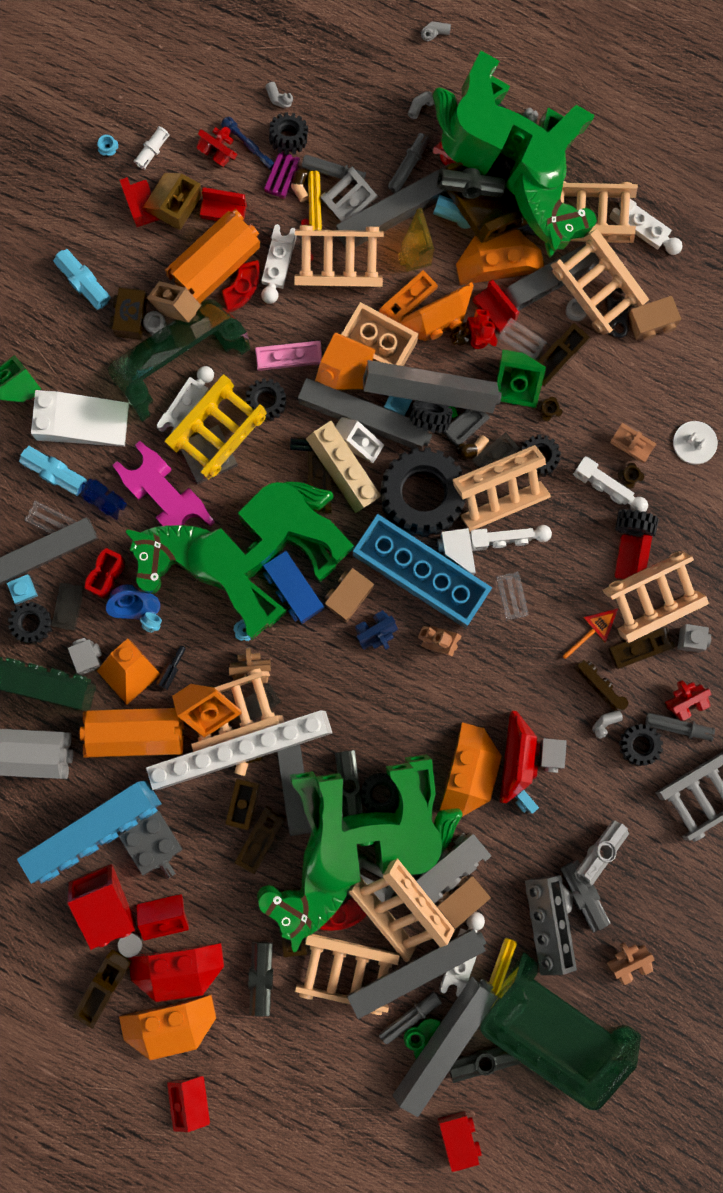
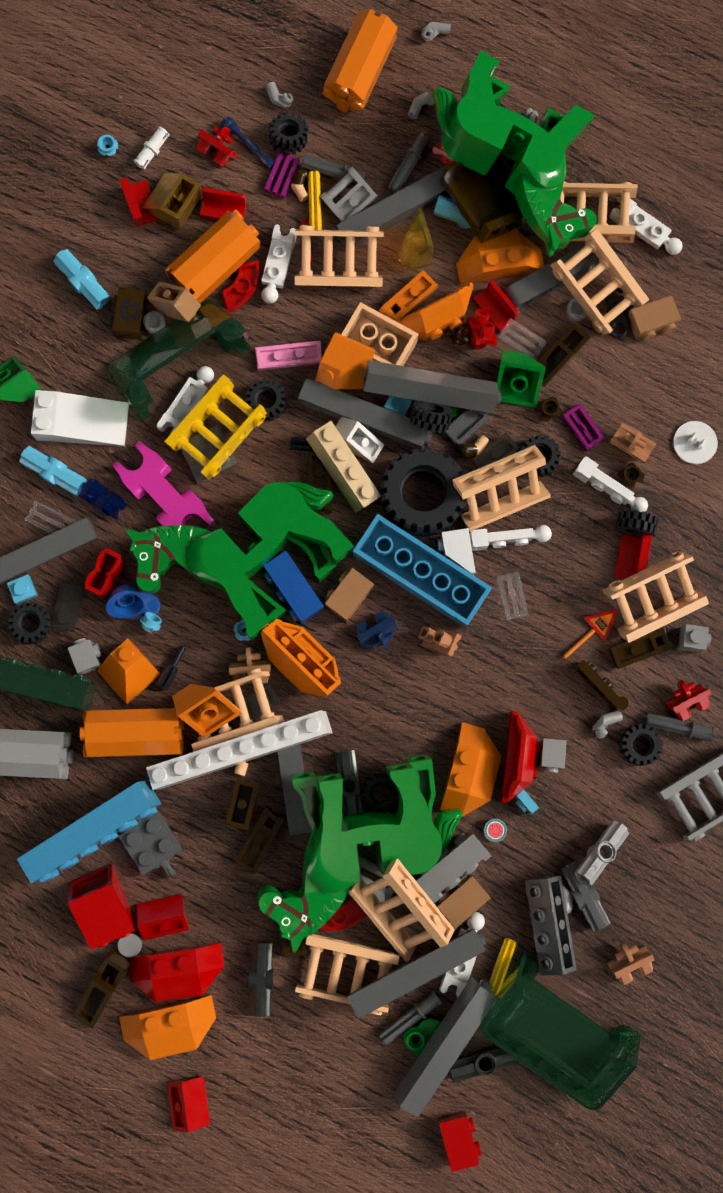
(300, 658): none -> orange wedge
(360, 61): none -> orange brick
(470, 183): pearl dark grey piece -> none
(495, 830): none -> tile
(600, 438): none -> magenta tile

